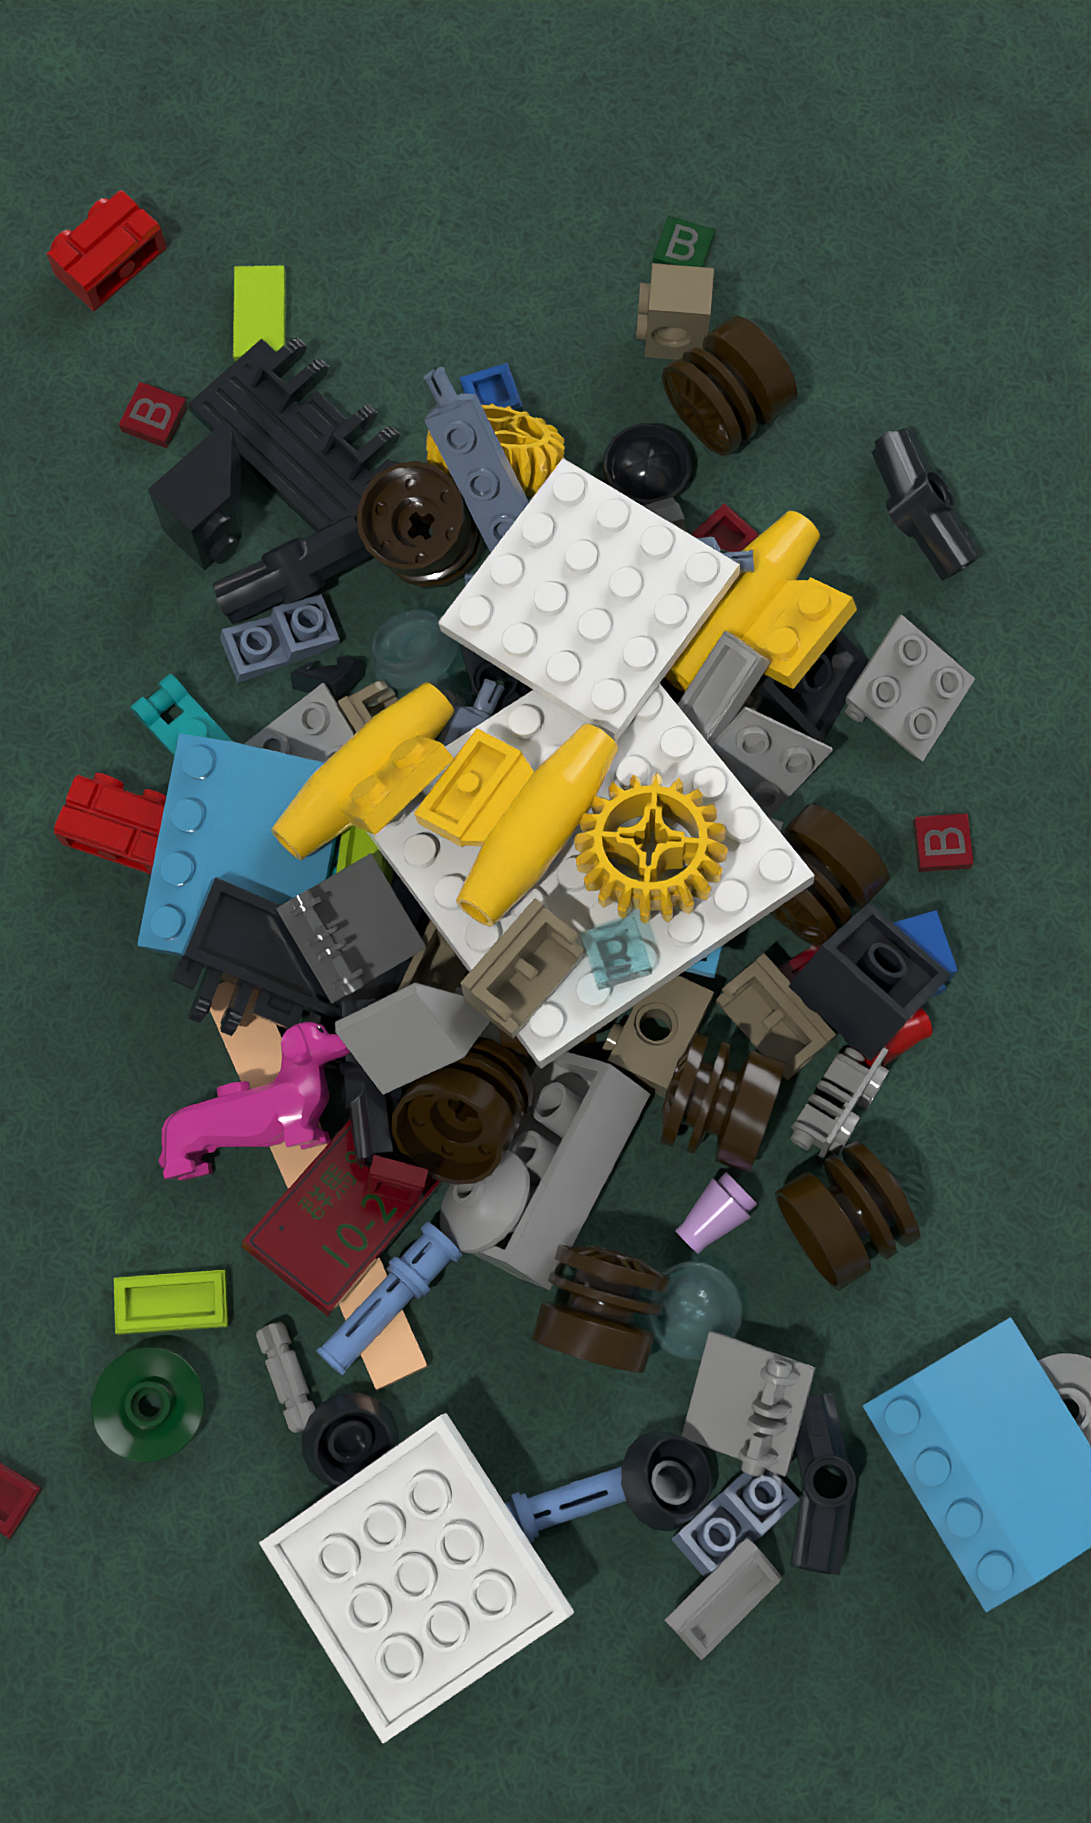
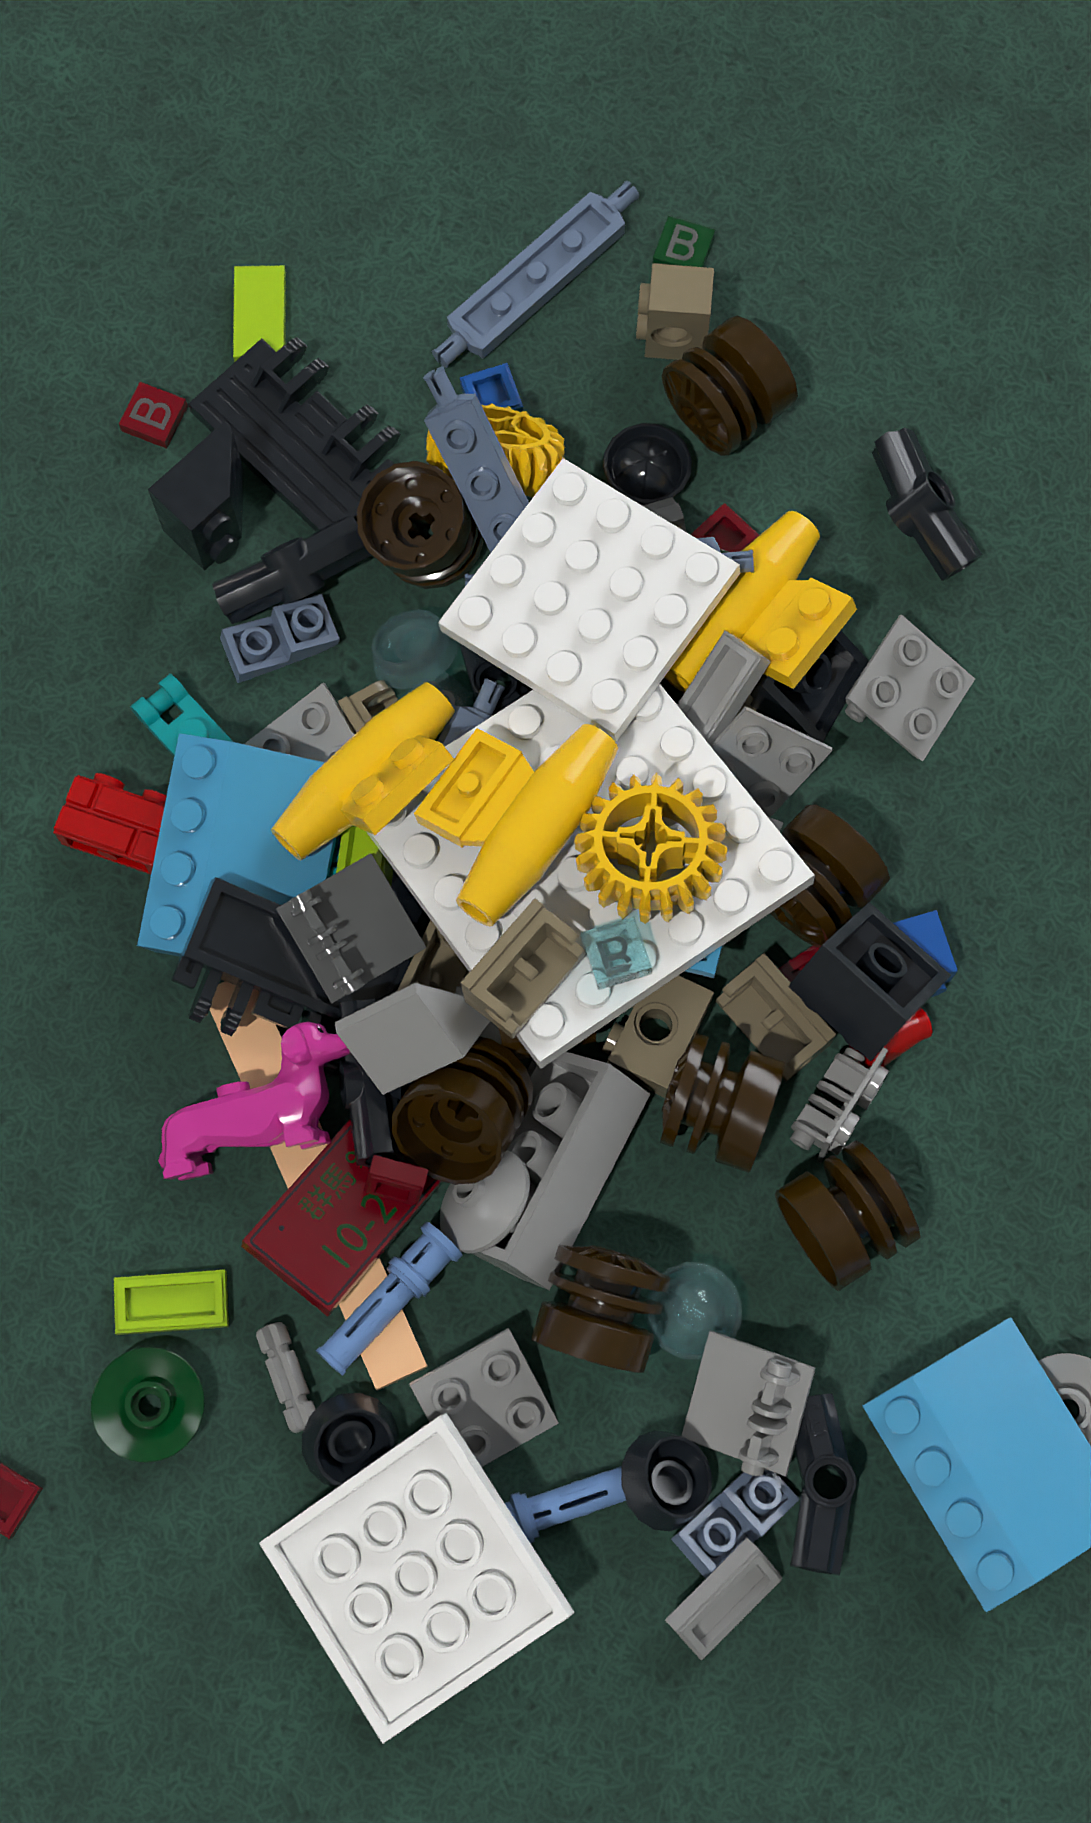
(106, 249): red brick -> none
(336, 677): black tile -> none
(487, 1397): none -> light grey hinge
(536, 275): none -> sand blue plate
(716, 1213): lavender cone -> none
(943, 842): dark red tile -> none

